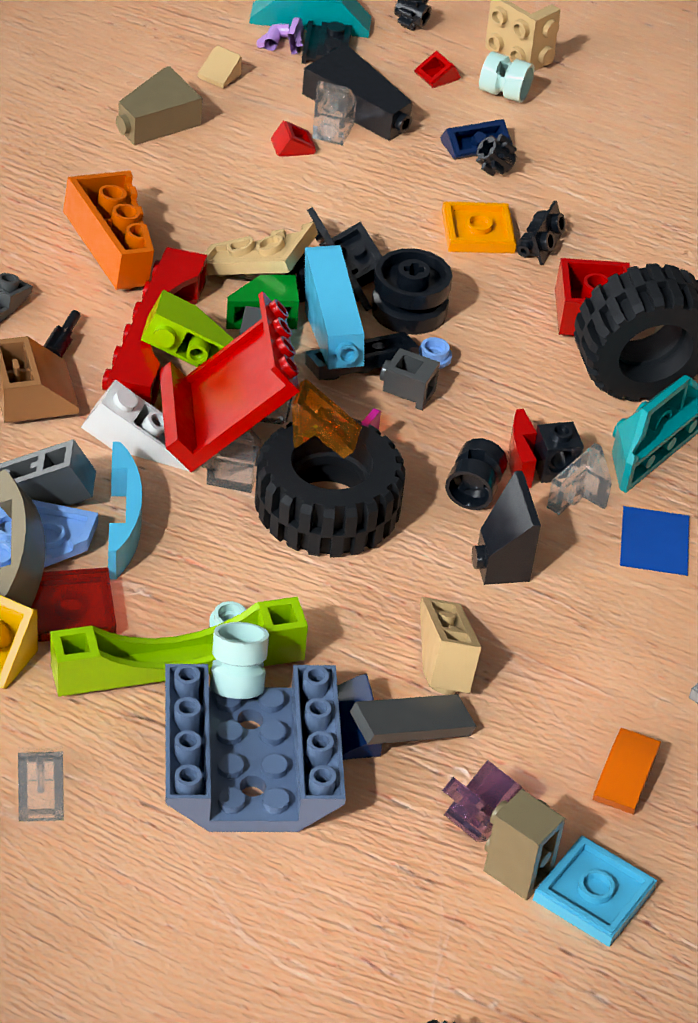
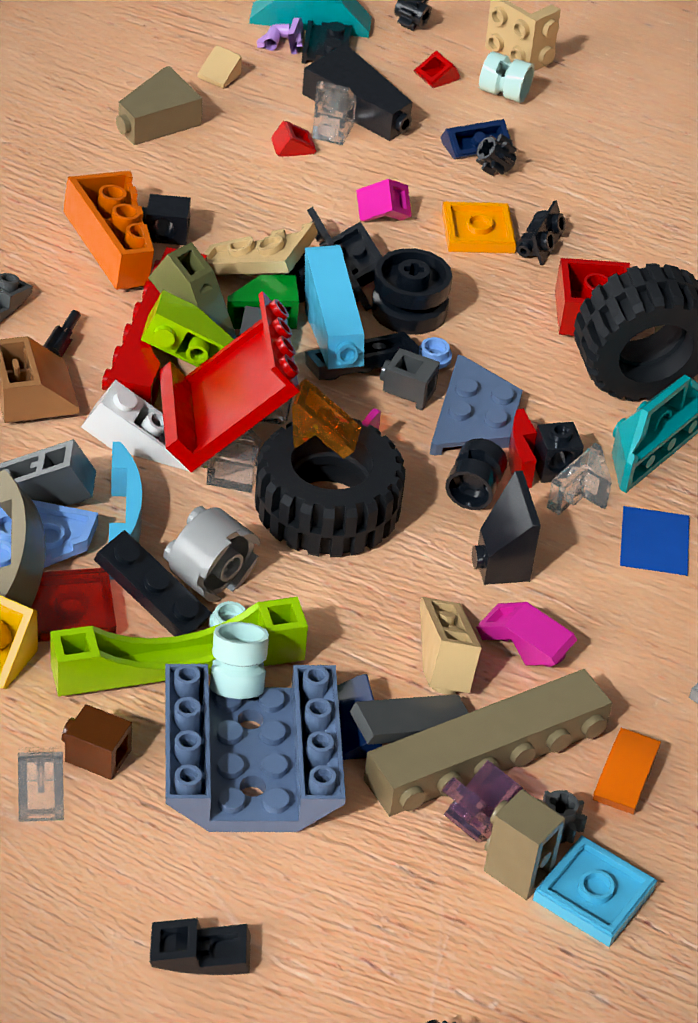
(97, 741): none -> reddish brown brick
(152, 585): none -> black plate
(168, 219): none -> black brick
(193, 280): none -> olive slope
(205, 951): none -> black slope
(212, 552): none -> light grey brick
(384, 199): none -> dark pink panel
(475, 407): none -> sand blue wing
(504, 733): none -> dark tan brick
(534, 634): none -> dark pink slope
(571, 809): none -> dark grey gear

